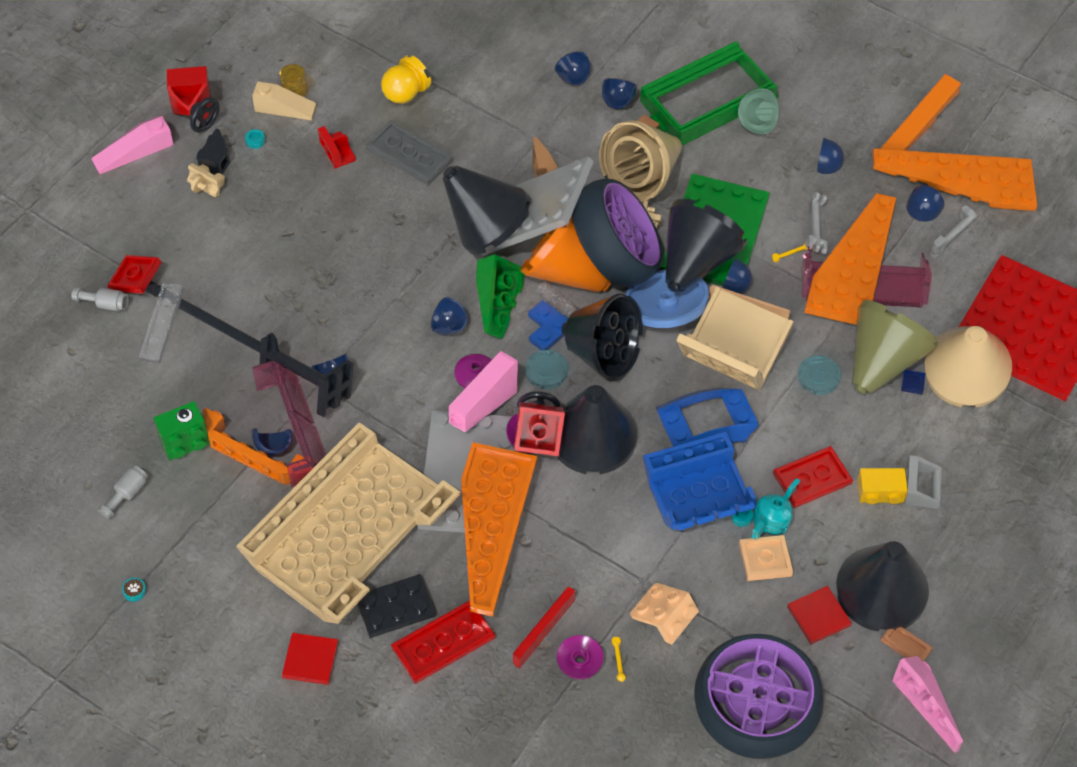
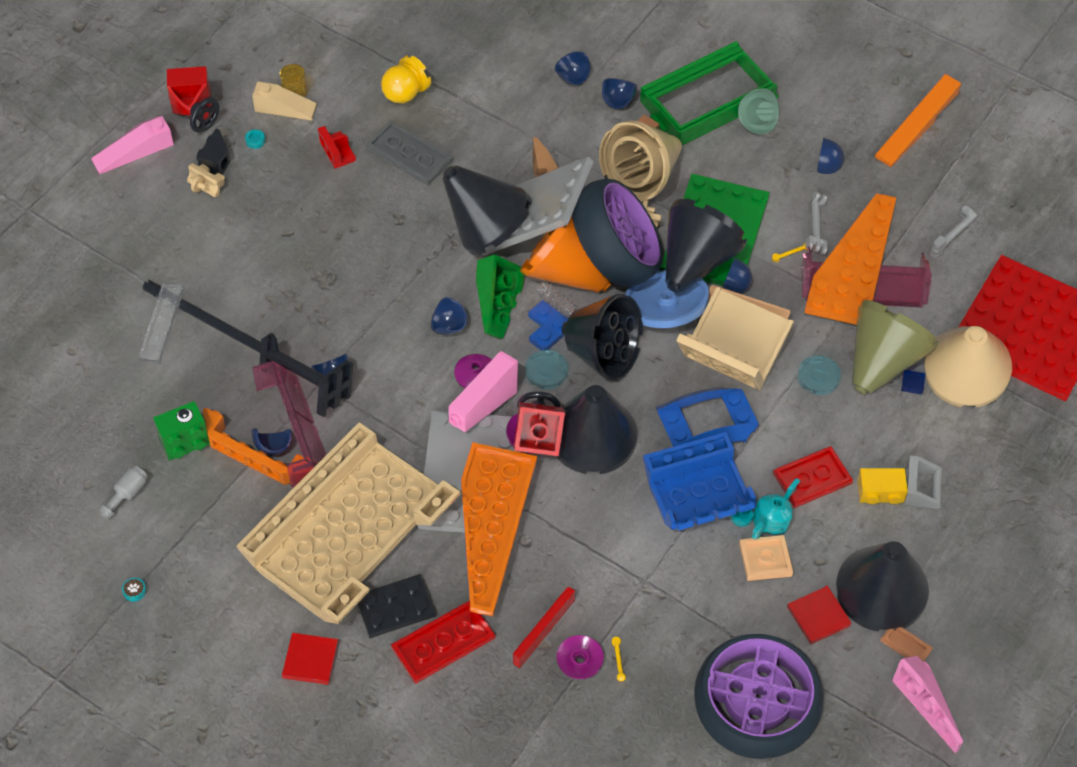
(104, 298): light grey piece -> none
(134, 274): red tile -> none
(666, 609): light nougat bracket -> none
(925, 203): dark blue helmet -> none
(991, 179): orange wing -> none

